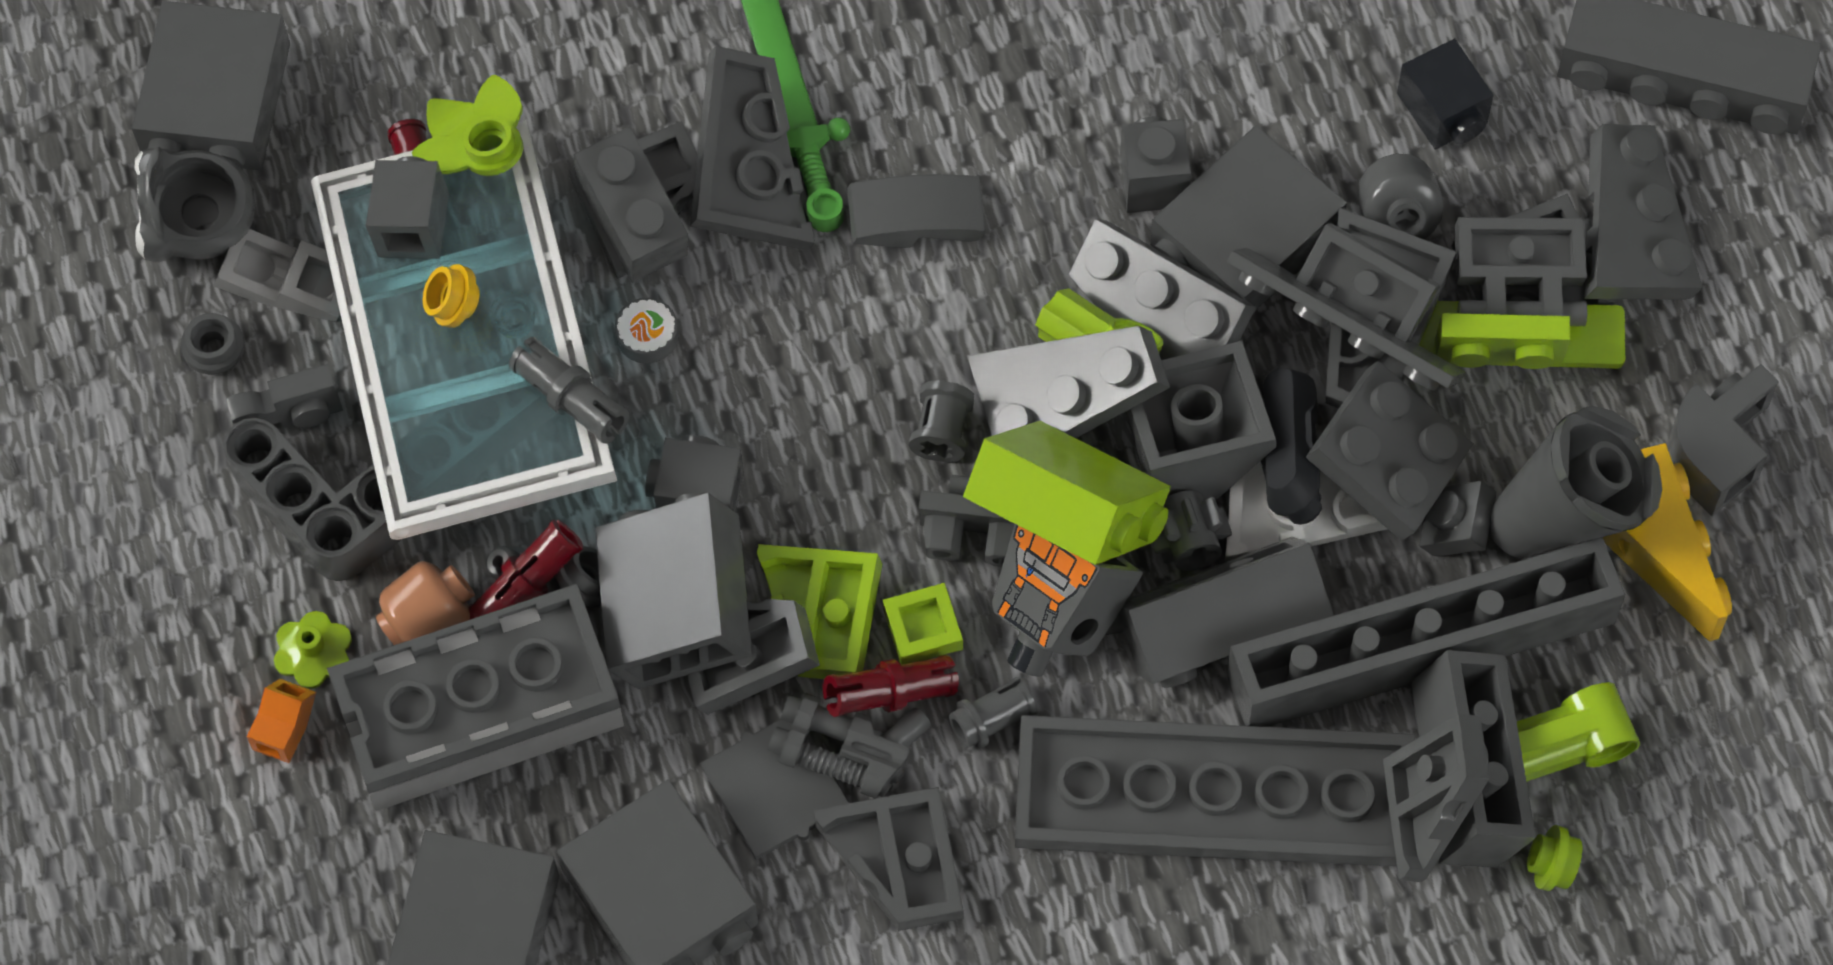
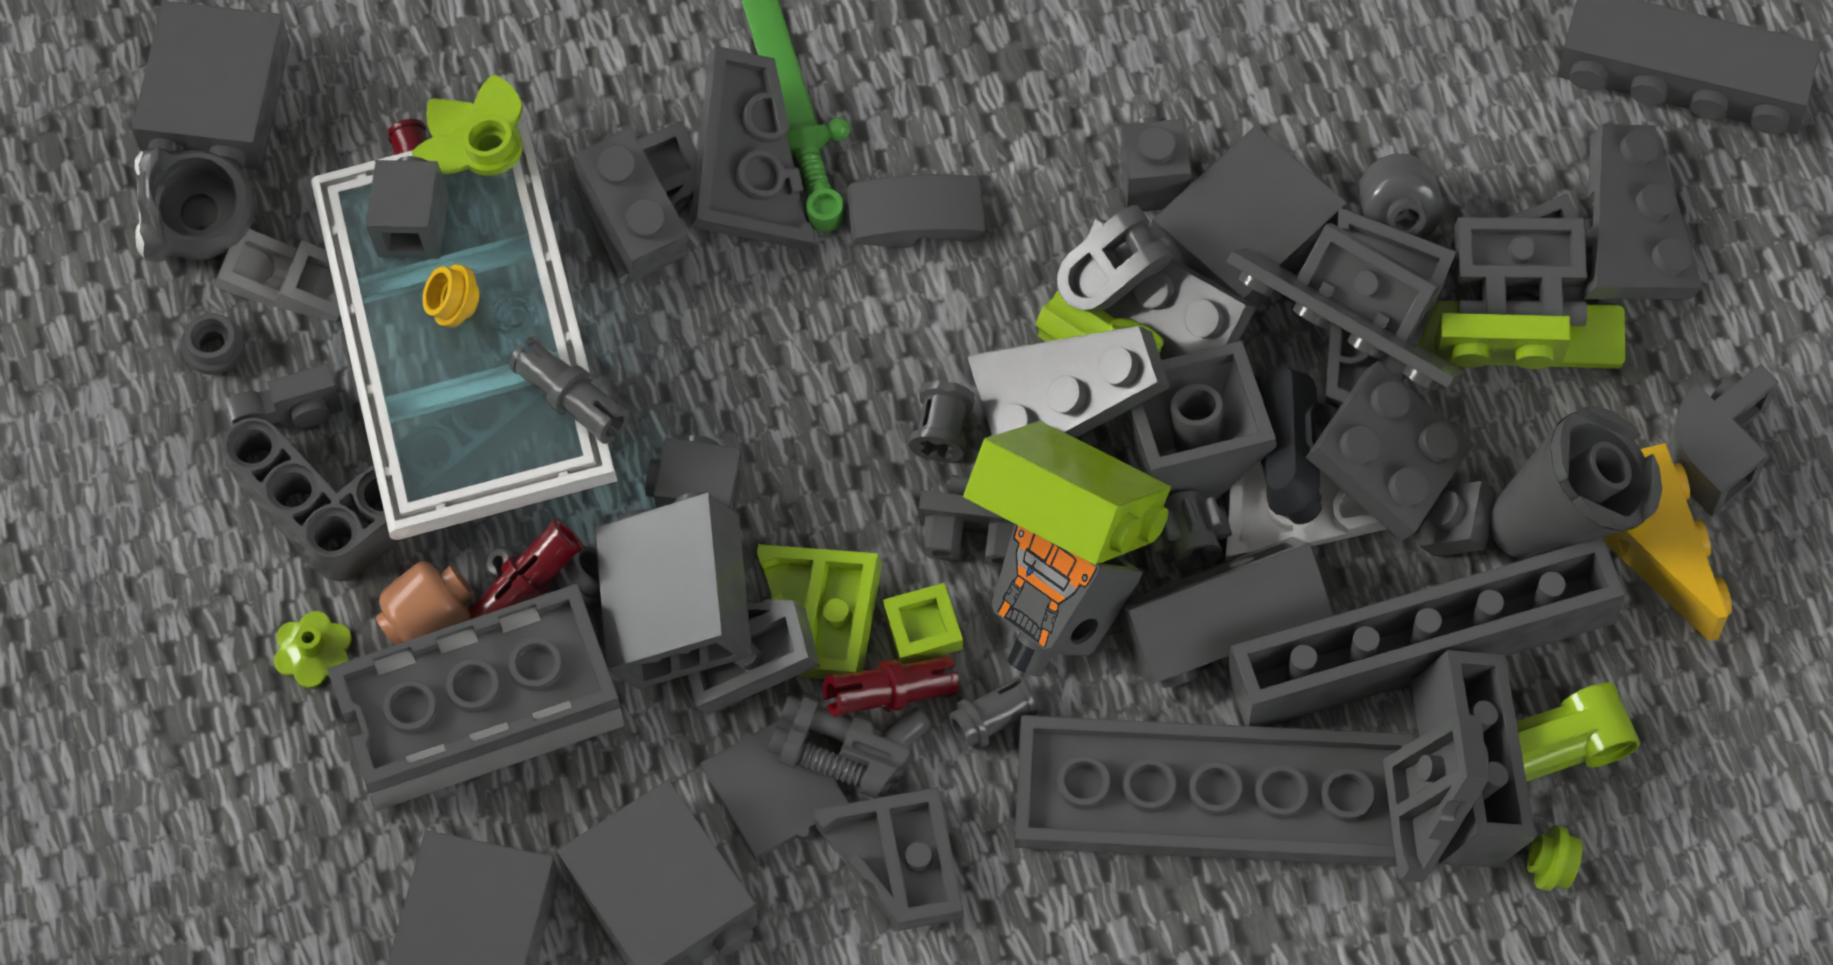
(281, 719): orange piece -> none
(646, 330): tile -> none
(1093, 274): none -> plate
(1445, 95): black brick -> none

